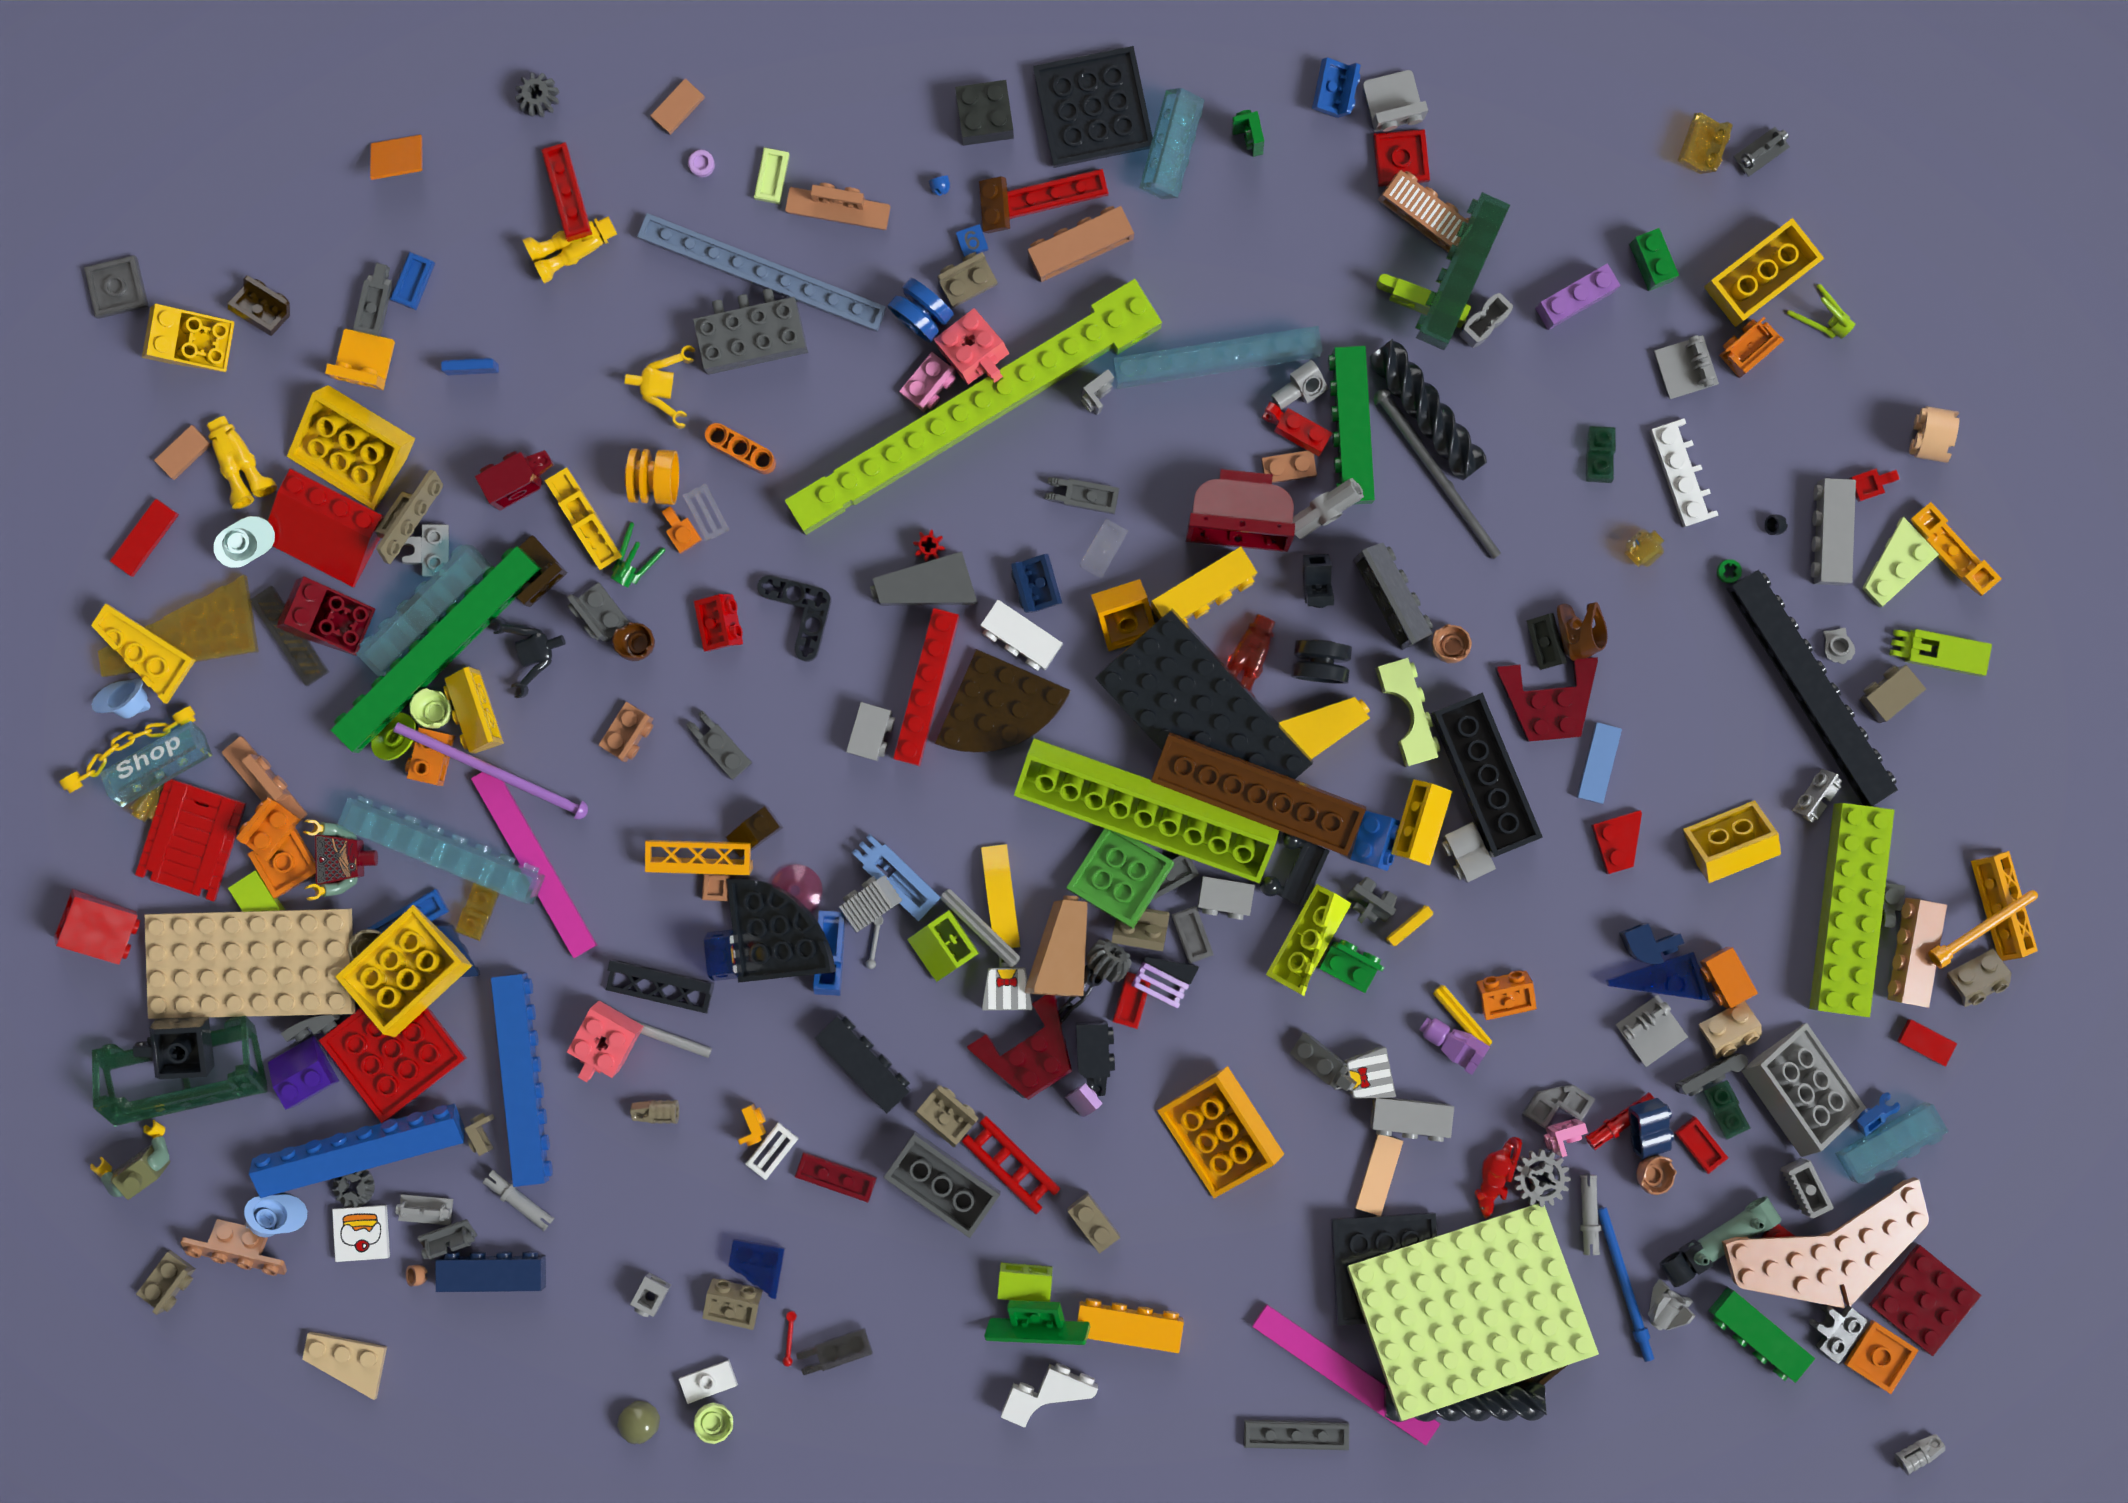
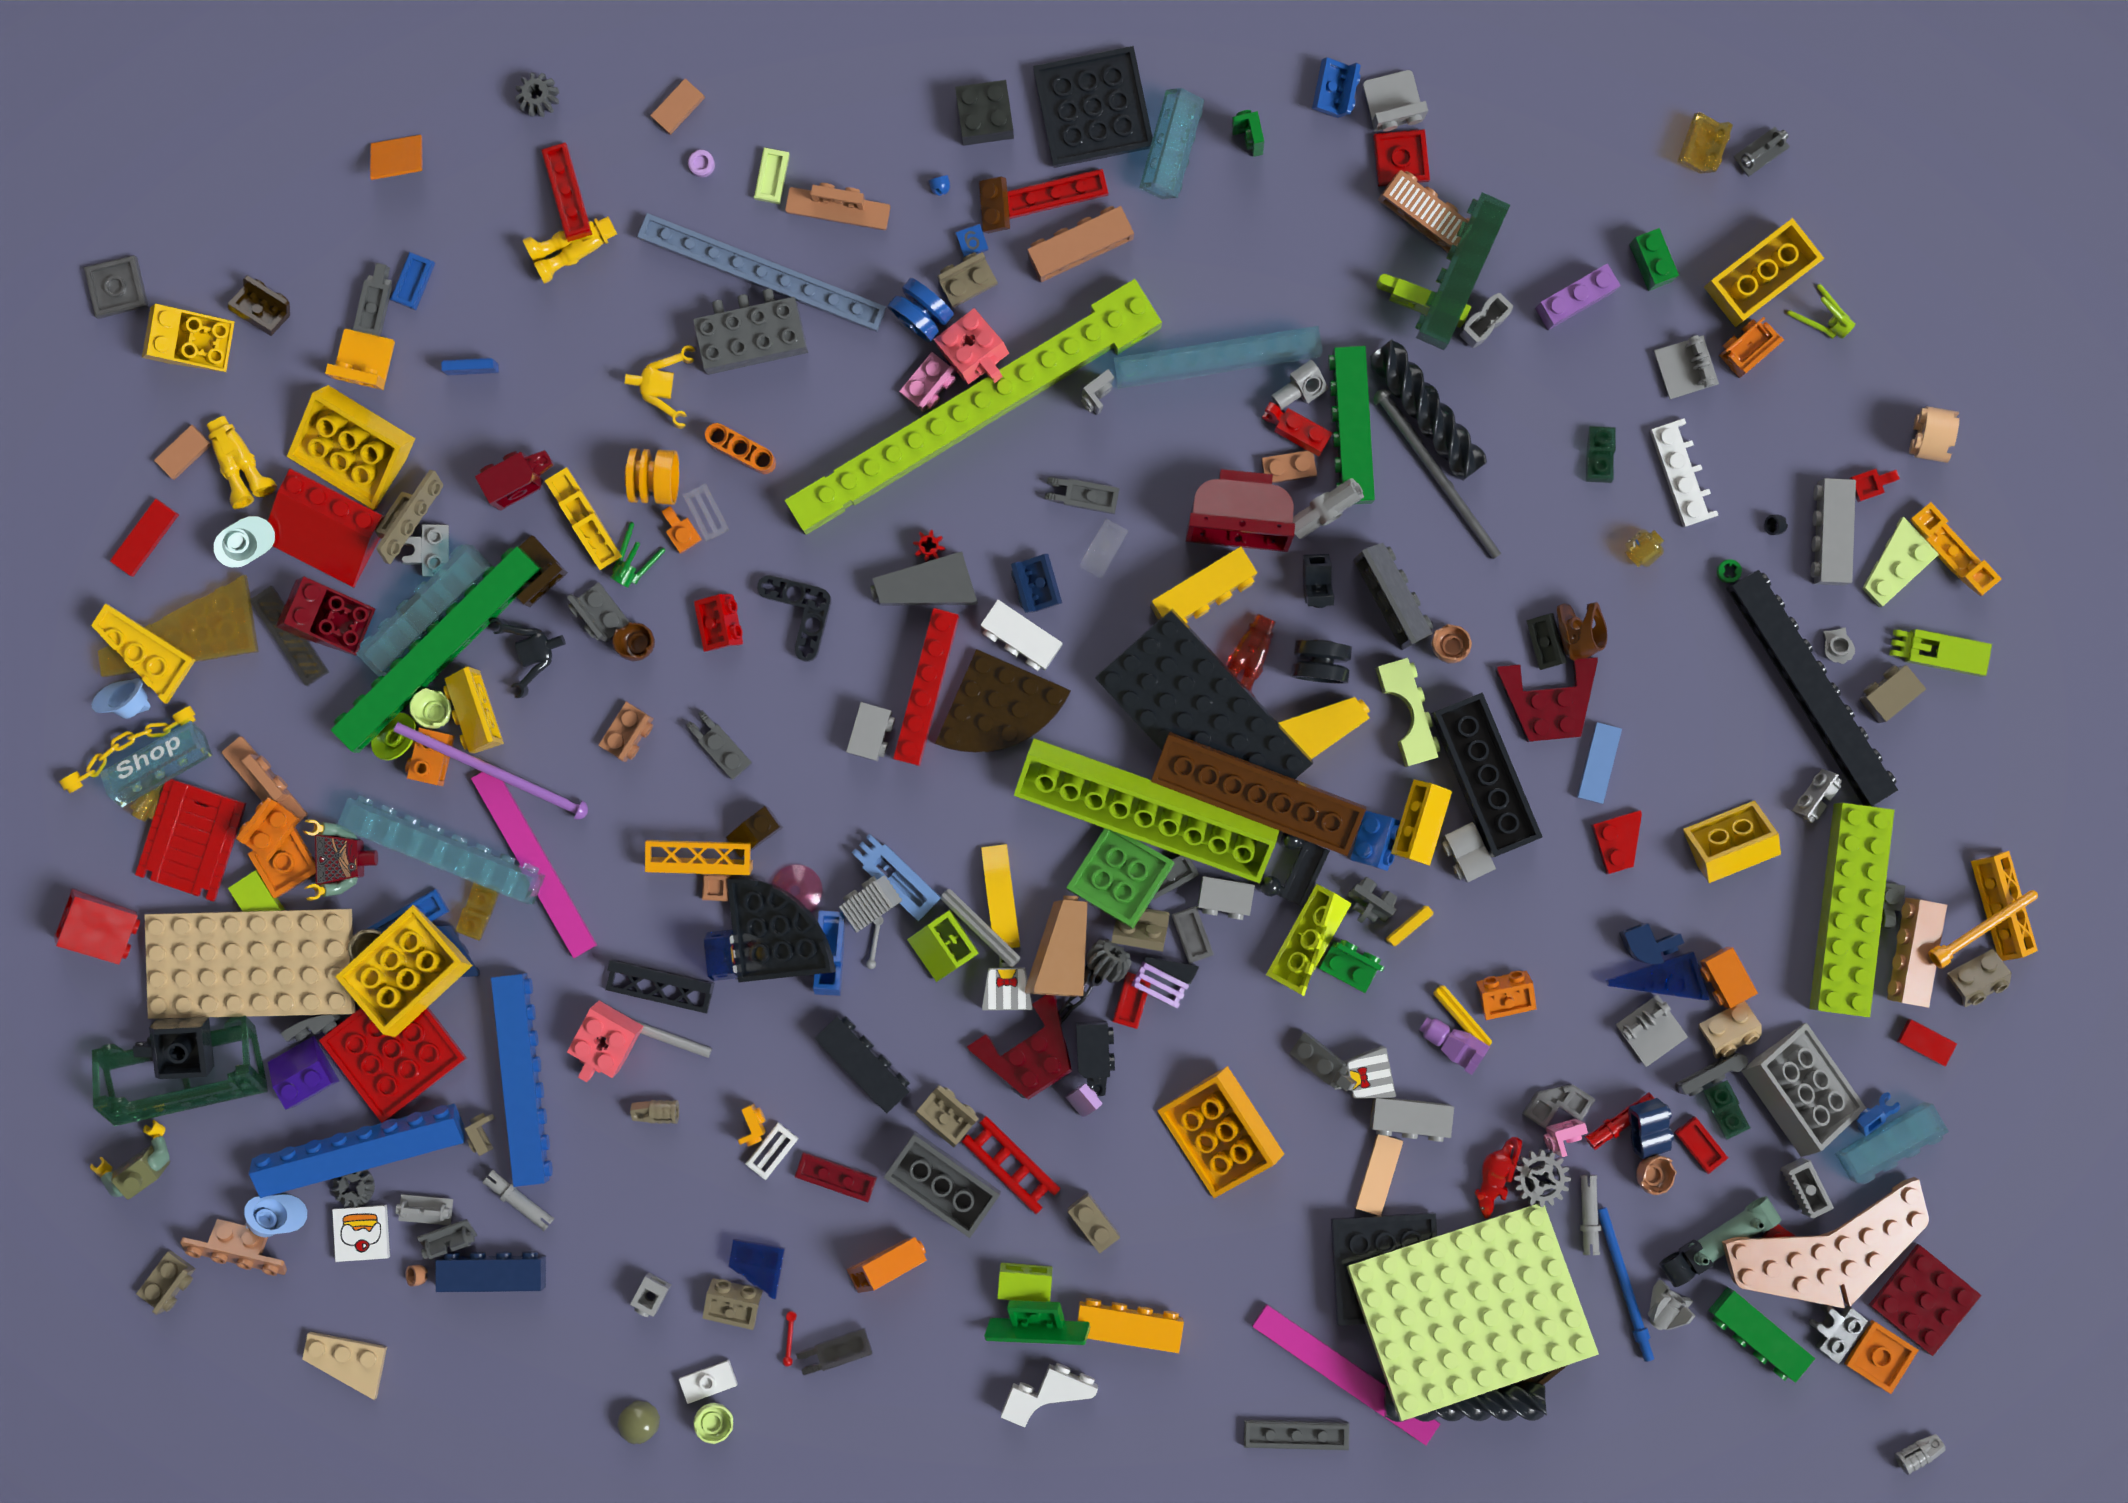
(887, 1265): none -> orange slope
(1123, 613): light orange slope -> none

